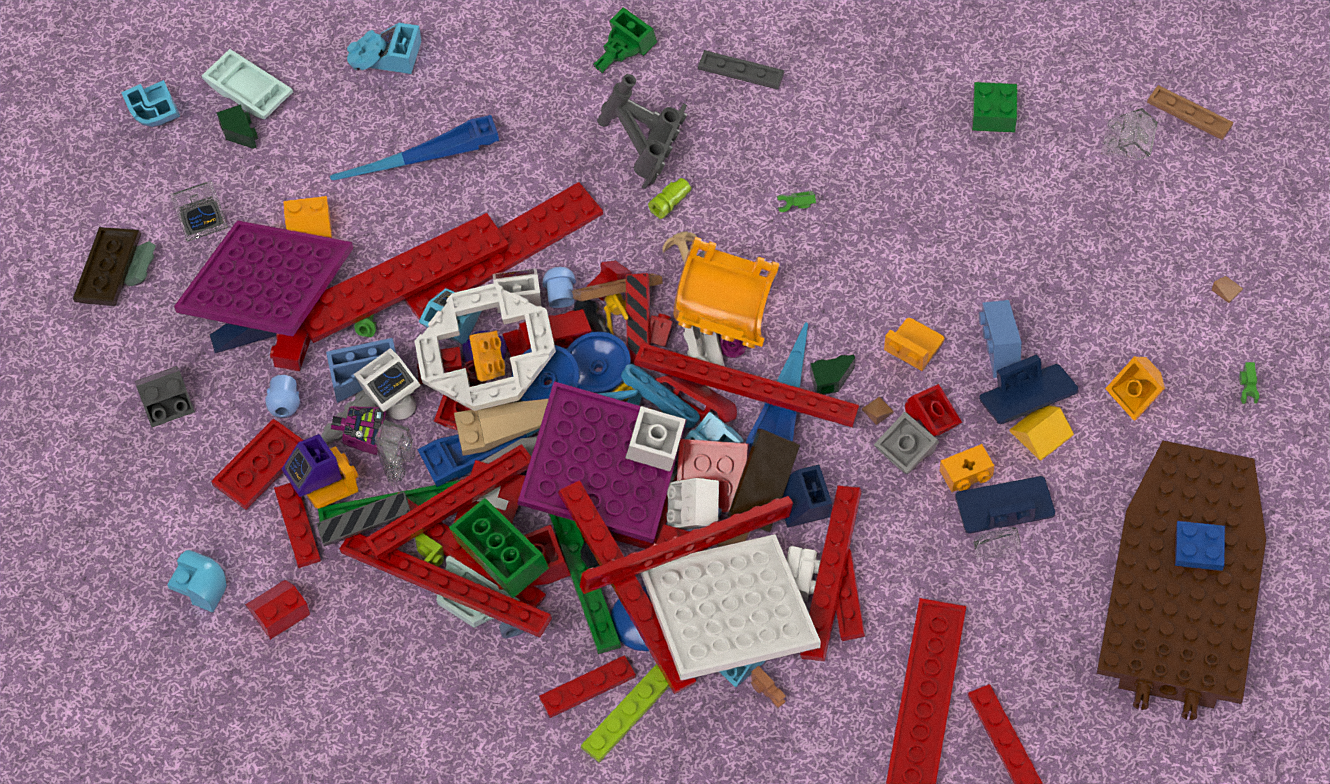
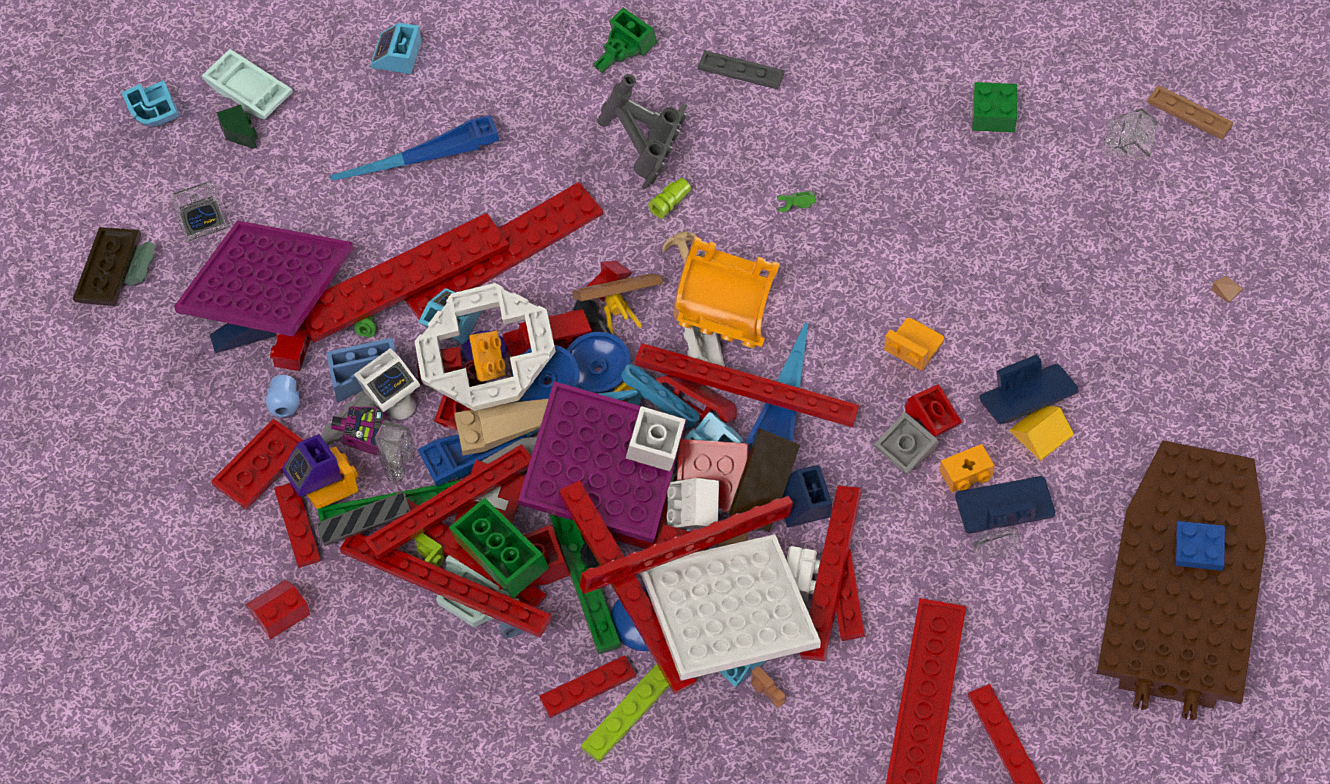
(164, 396): dark grey slope -> none
(199, 579): medium azure brick -> none
(308, 216): light orange slope -> none
(365, 51): medium azure plate -> none
(522, 283): white slope -> none
(559, 286): light blue piece -> none
(638, 312): tile -> none
(660, 329): red bracket -> none
(732, 352): magenta plate -> none
(831, 374): dark green slope -> none
(877, 410): medium nougat slope -> none
(1000, 334): medium blue wedge -> none
(1136, 386): light orange slope -> none
(1249, 380): bright green plate -> none

